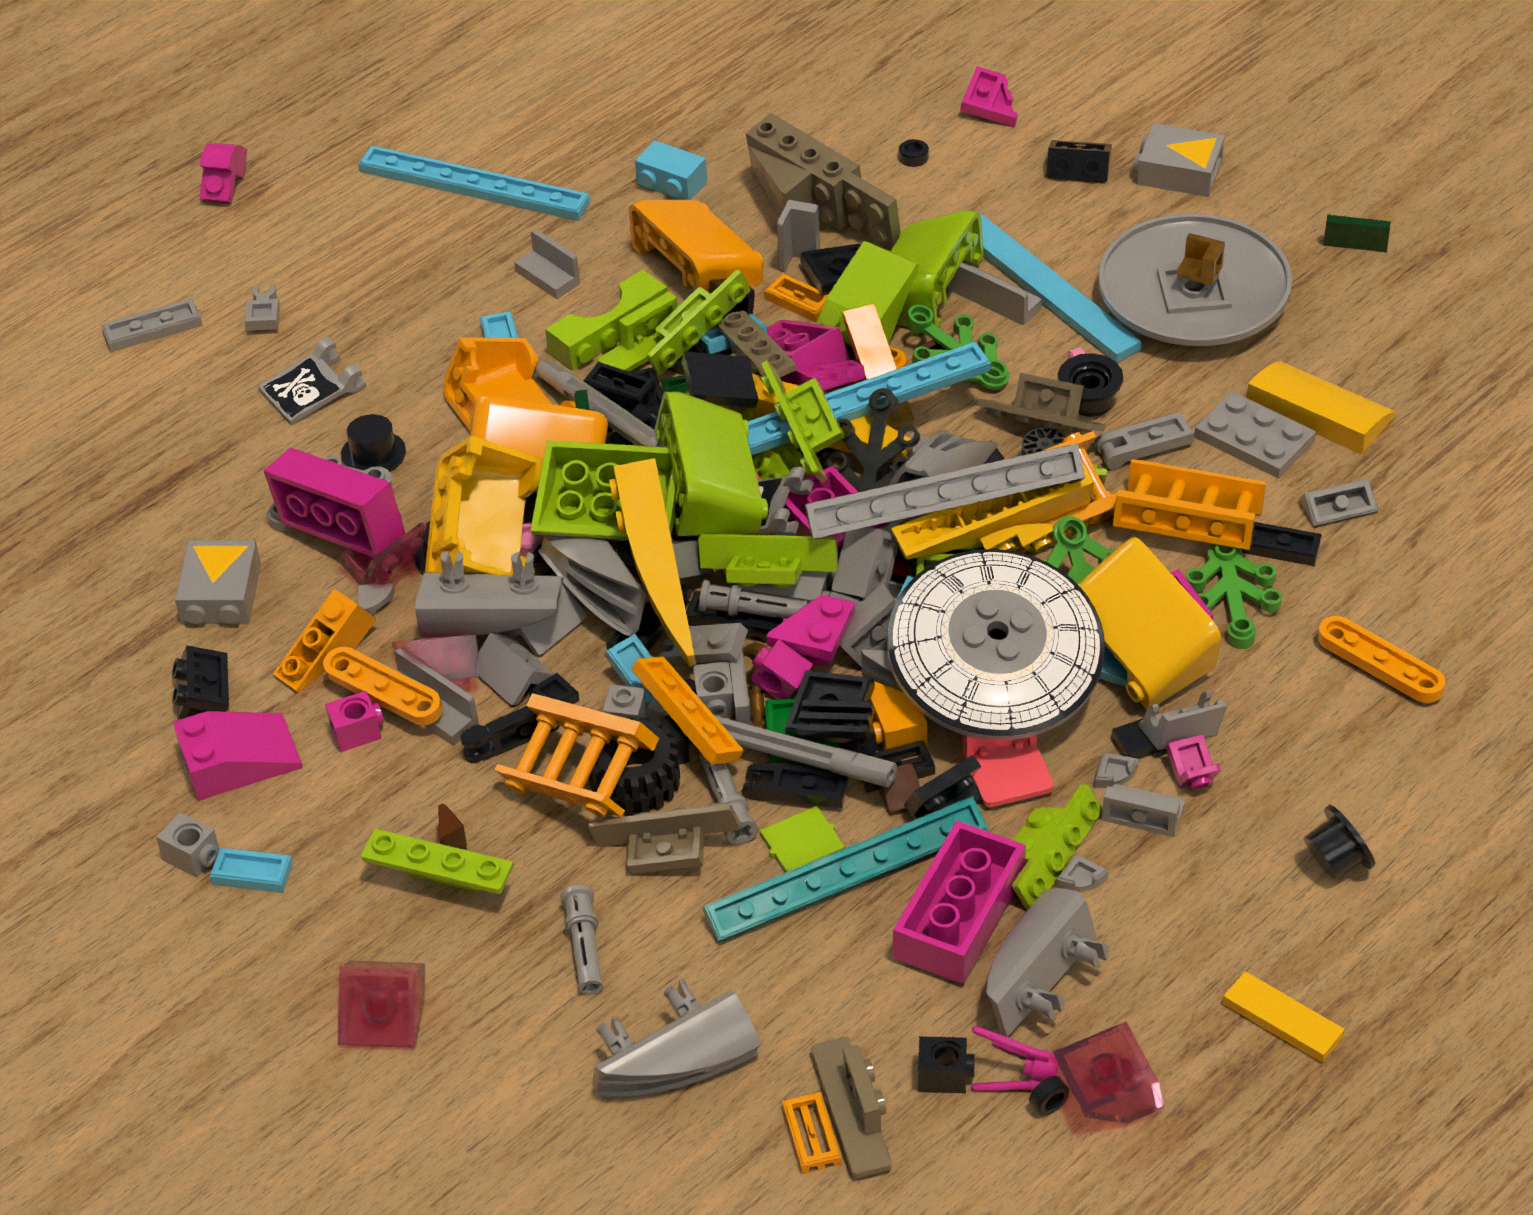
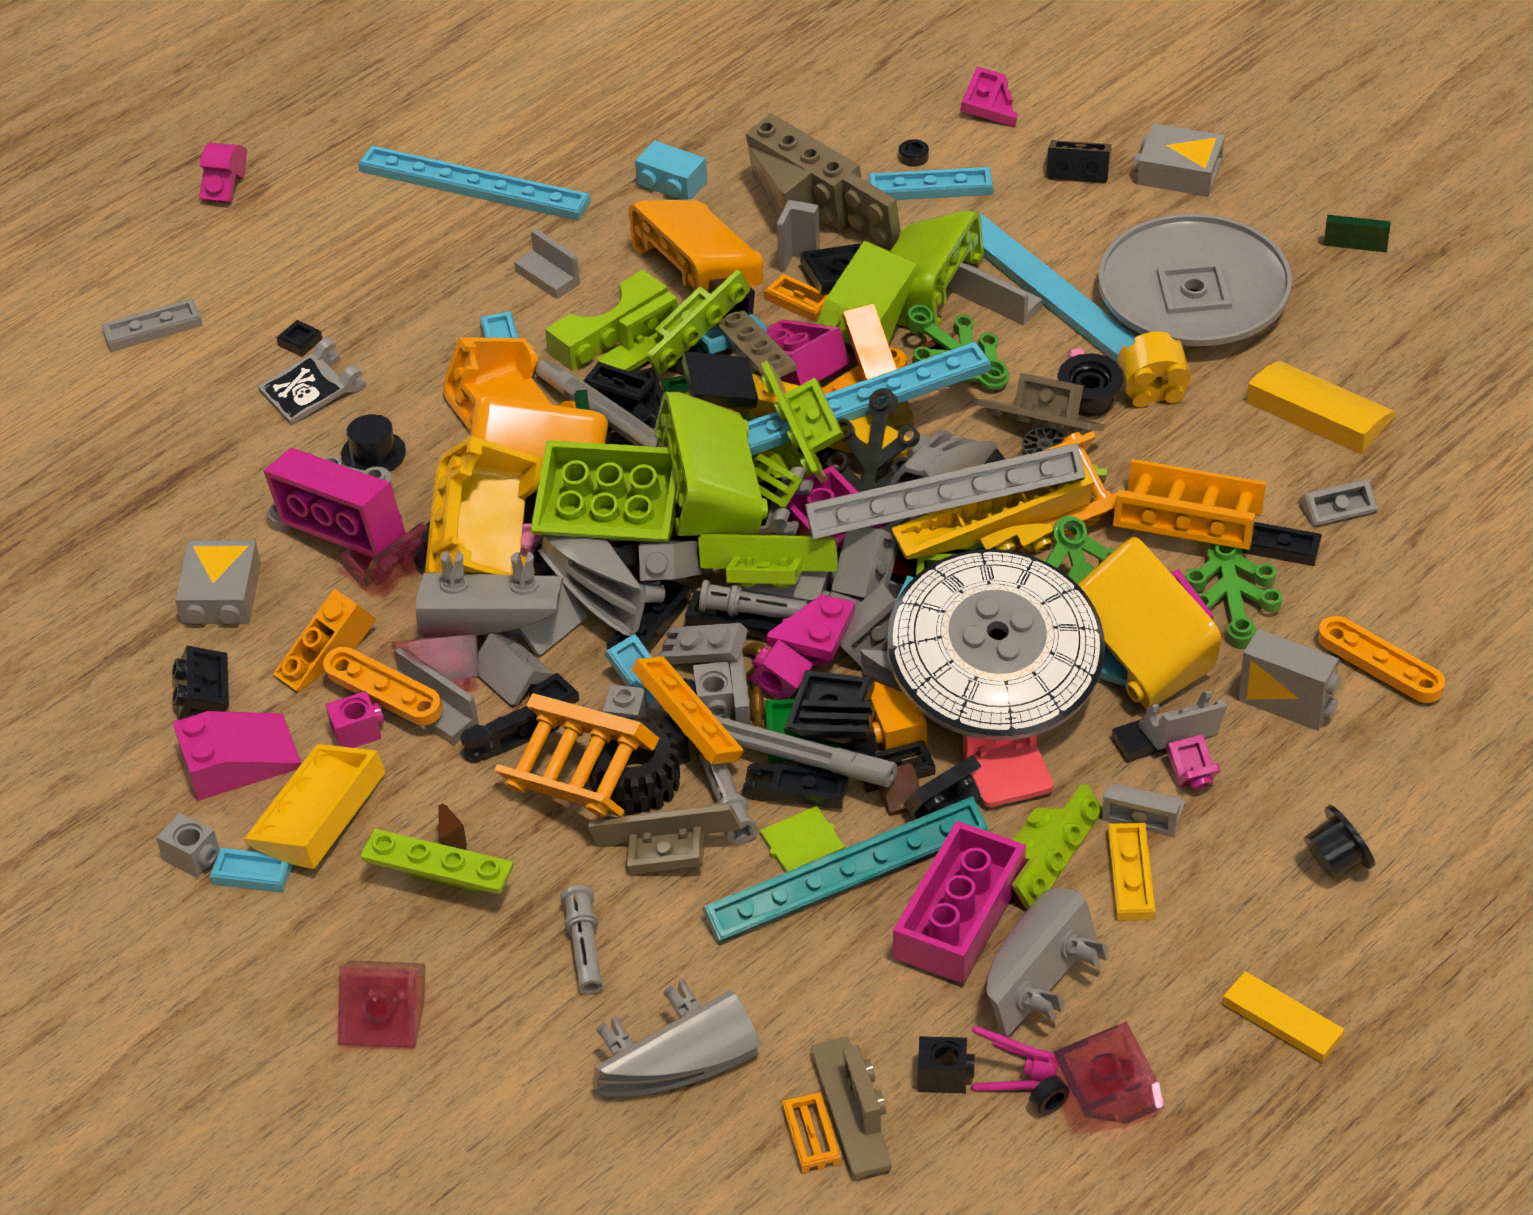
(262, 311): light grey plate -> none
(299, 338): none -> black tile
(316, 804): none -> yellow slope
(375, 596): light grey tile -> none
(651, 546): yellow slope -> none
(761, 474): none -> lime tile
(830, 374): dark pink wing -> none
(934, 183): none -> medium azure tile
(1081, 875): light grey tile -> none
(1115, 770): light grey tile -> none
(1131, 872): none -> yellow tile
(1143, 439): light grey plate -> none
(1154, 369): none -> yellow brick
(1202, 259): pearl gold panel -> none
(1255, 434): light grey plate -> none
(1289, 680): none -> light grey brick

